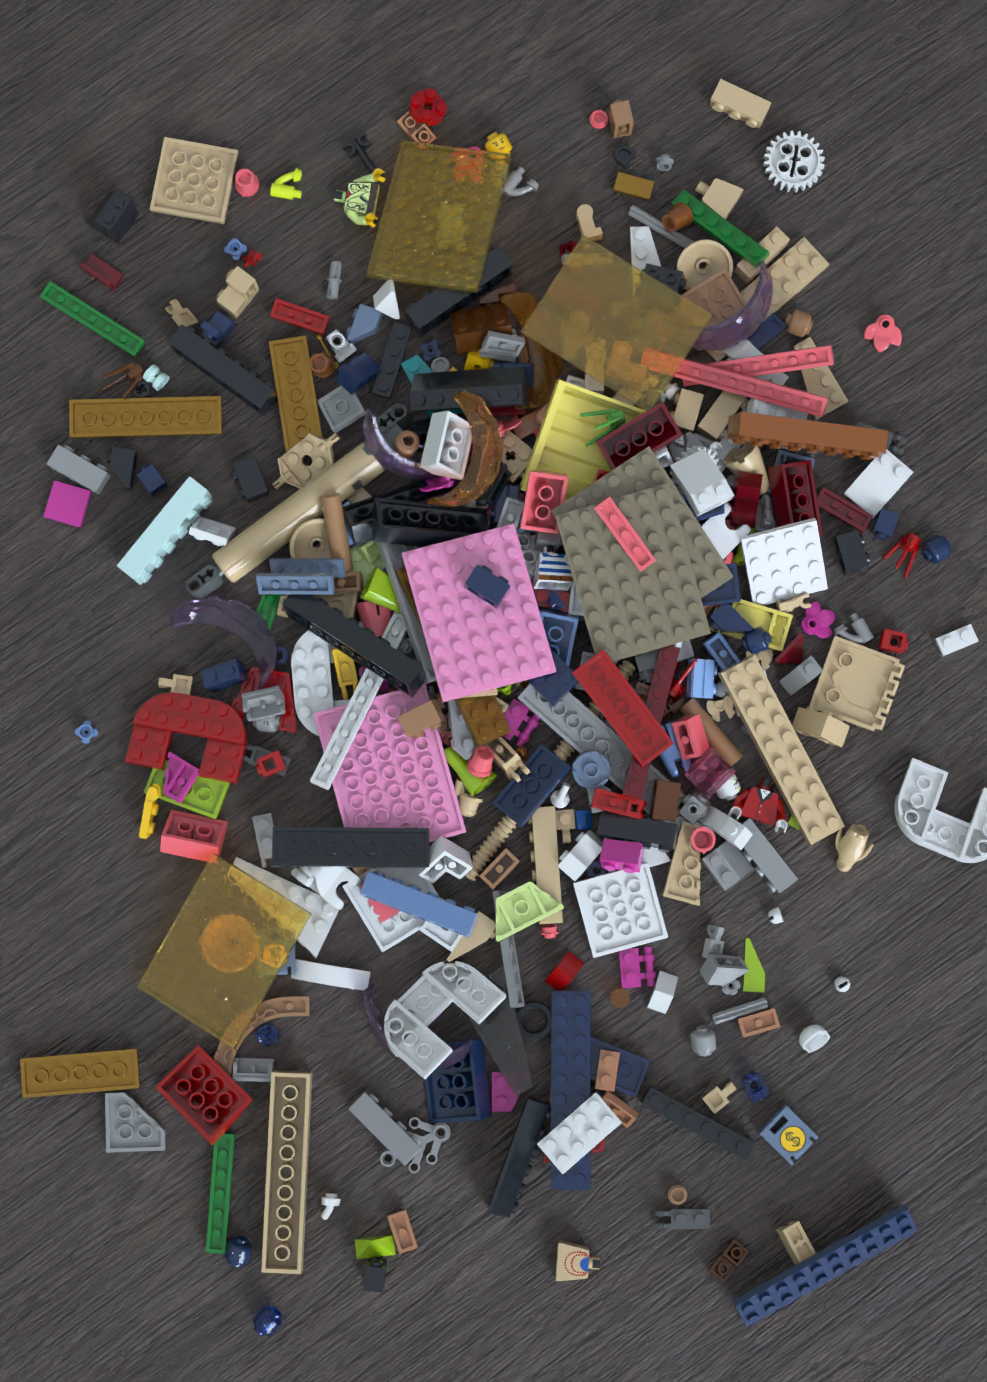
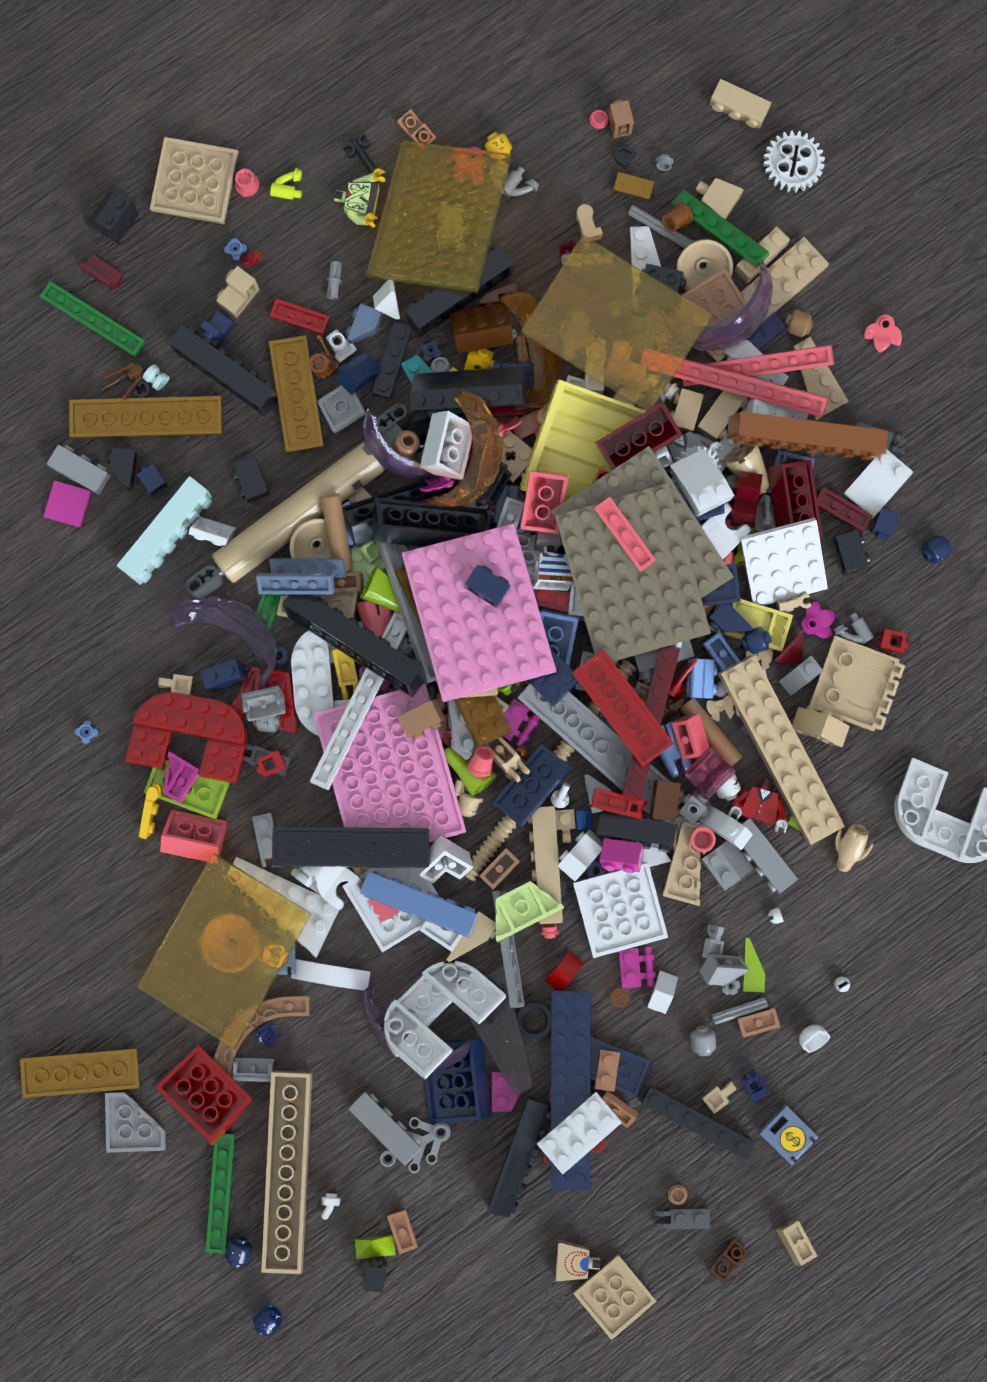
(181, 315): tan plate -> none
(292, 466): tan plate -> none
(427, 98): red plate -> none
(501, 346): light grey plate -> none
(555, 601): clear blue plate -> none
(591, 769): sand blue tile -> none
(614, 420): bright green plant -> none
(614, 1296): none -> tan plate
(825, 1265): dark blue plate -> none
(909, 544): red plant -> none
(956, 640): white plate -> none

